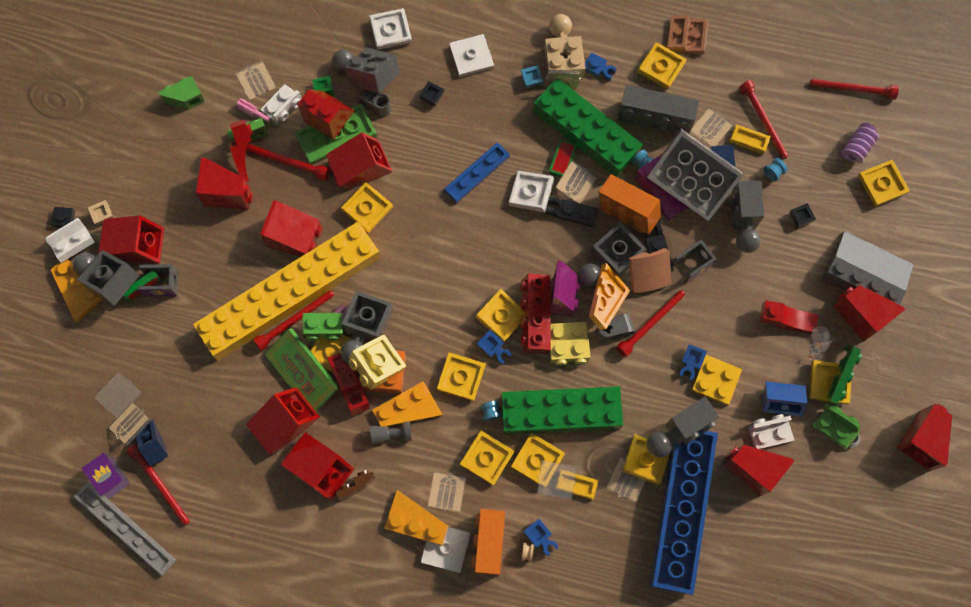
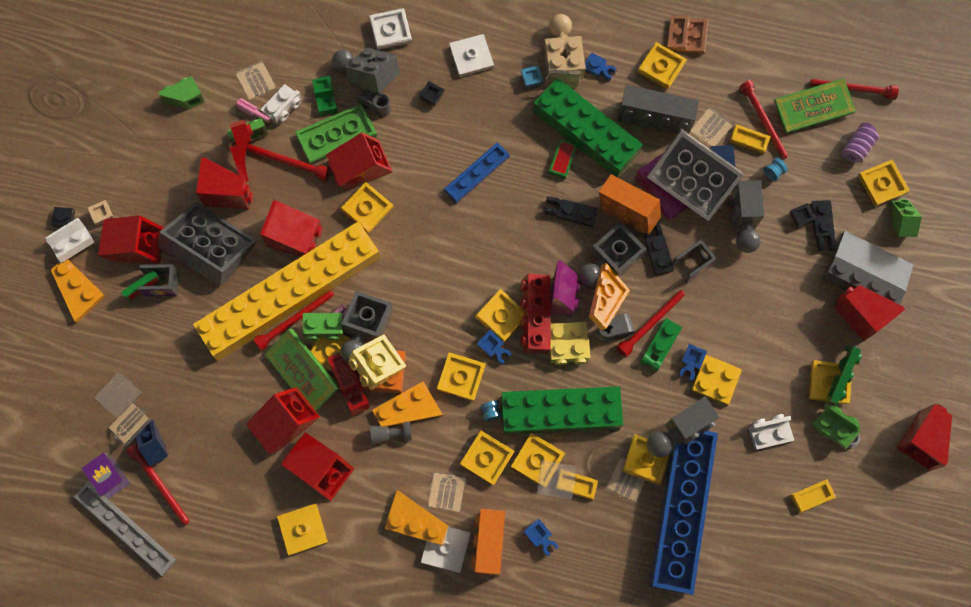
(104, 275): dark grey brick -> none
(206, 243): none -> dark grey slope
(302, 529): none -> yellow plate
(324, 112): red slope -> none
(361, 482): reddish brown slope -> none
(527, 552): tan bush -> none
(531, 191): white plate -> none
(576, 182): clear piece -> none
(641, 159): dark azure wheel -> none
(650, 271): nougat slope -> none
(661, 344): none -> green plate
(757, 467): red slope -> none
(784, 398): blue brick -> none
(787, 317): red slope -> none
(813, 496): none -> yellow tile
(814, 106): none -> bright green tile
(820, 342): clear animal -> none
(823, 225): none -> black hinge
(905, 218): none -> bright green slope

